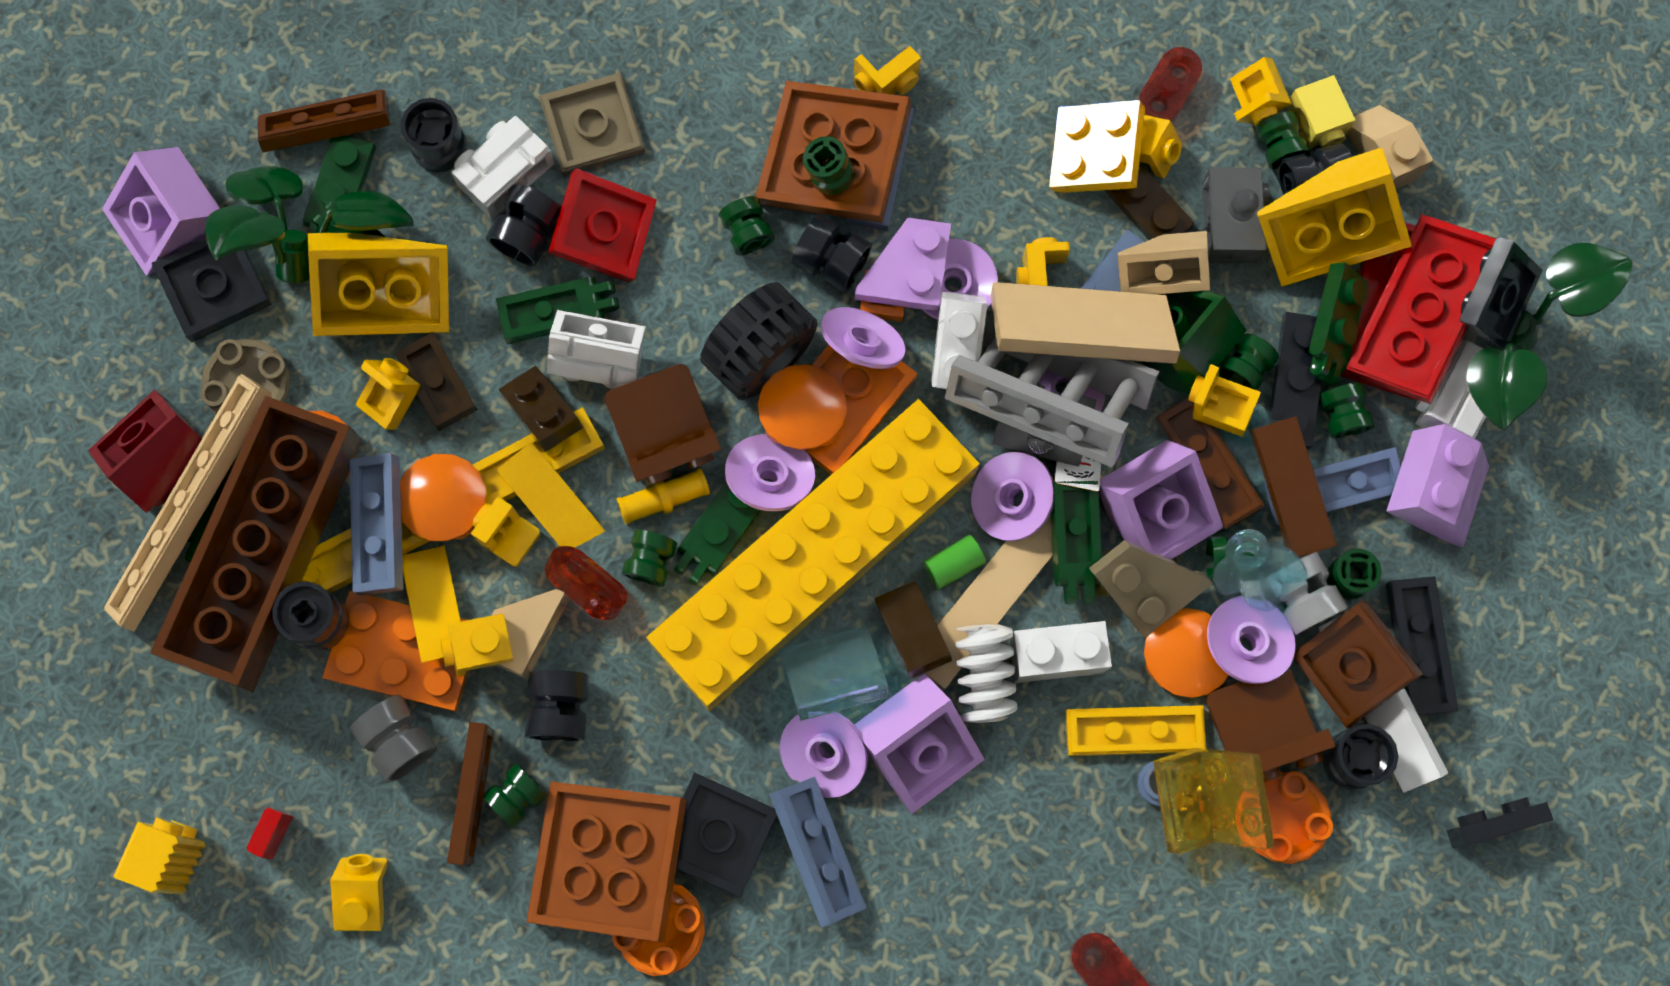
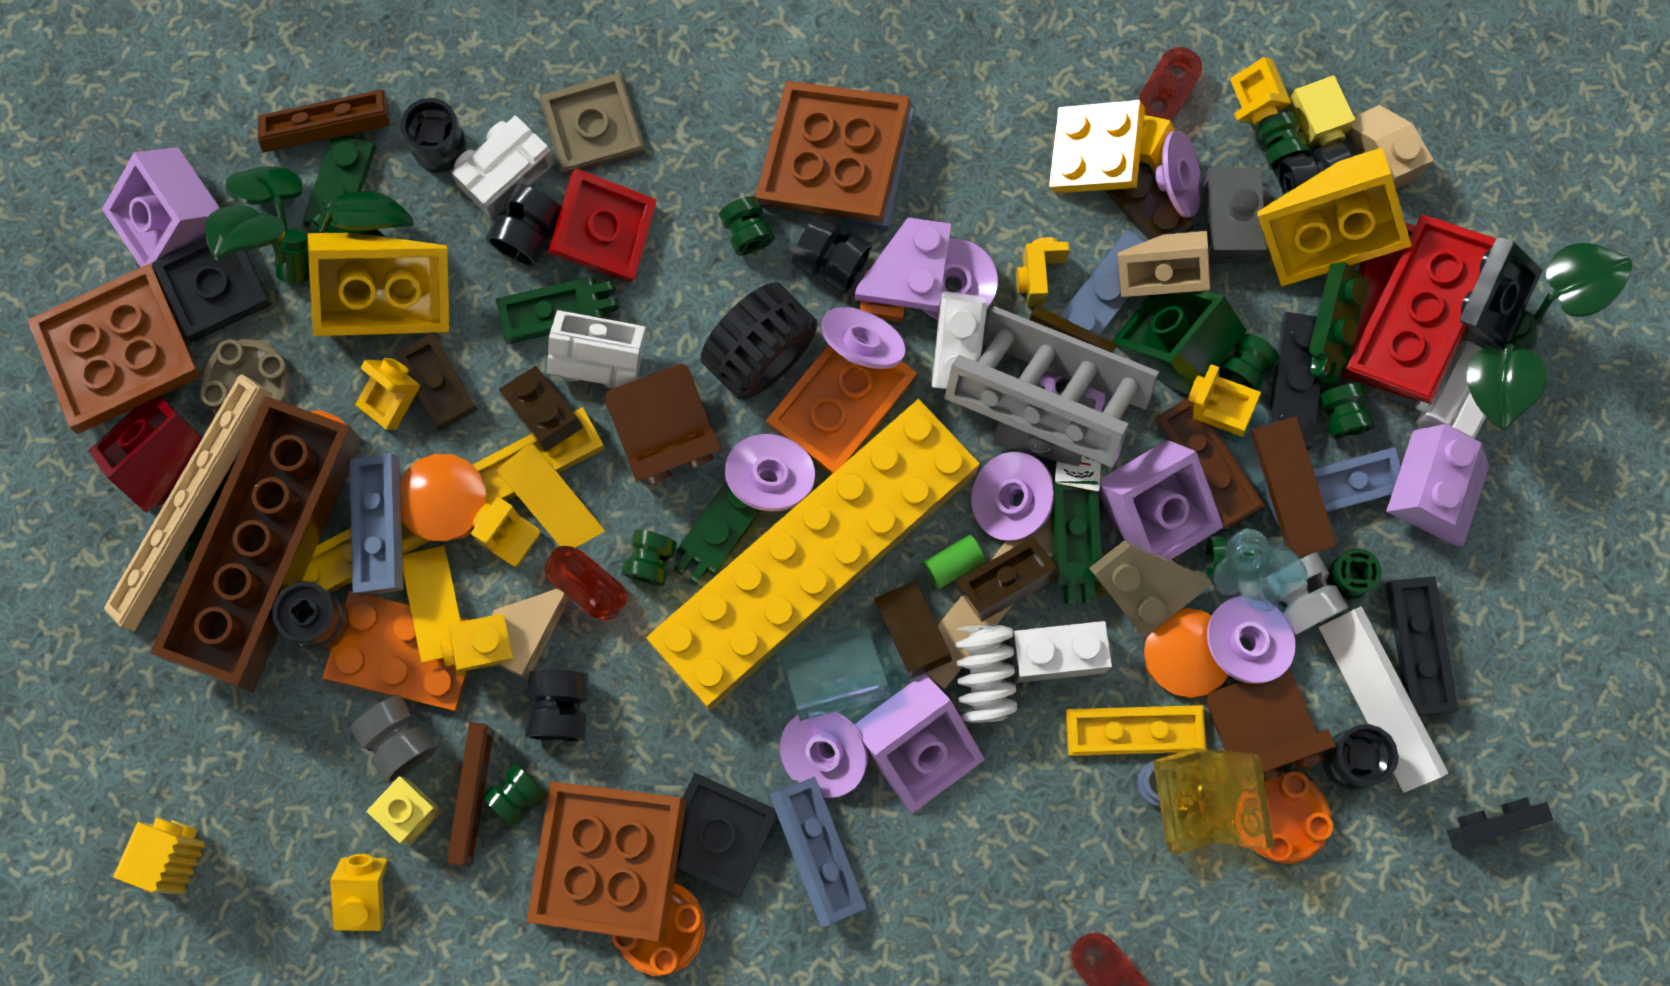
(113, 349): none -> dark orange plate
(269, 833): red tile -> none
(404, 811): none -> light yellow brick
(663, 496): yellow pin -> none
(802, 407): orange dish -> none
(834, 174): dark green wheel -> none
(896, 76): yellow bracket -> none
(1007, 579): none -> dark brown plate
(1083, 323): tan tile -> none
(1180, 174): none -> lavender dish
(1356, 664): reddish brown tile -> none

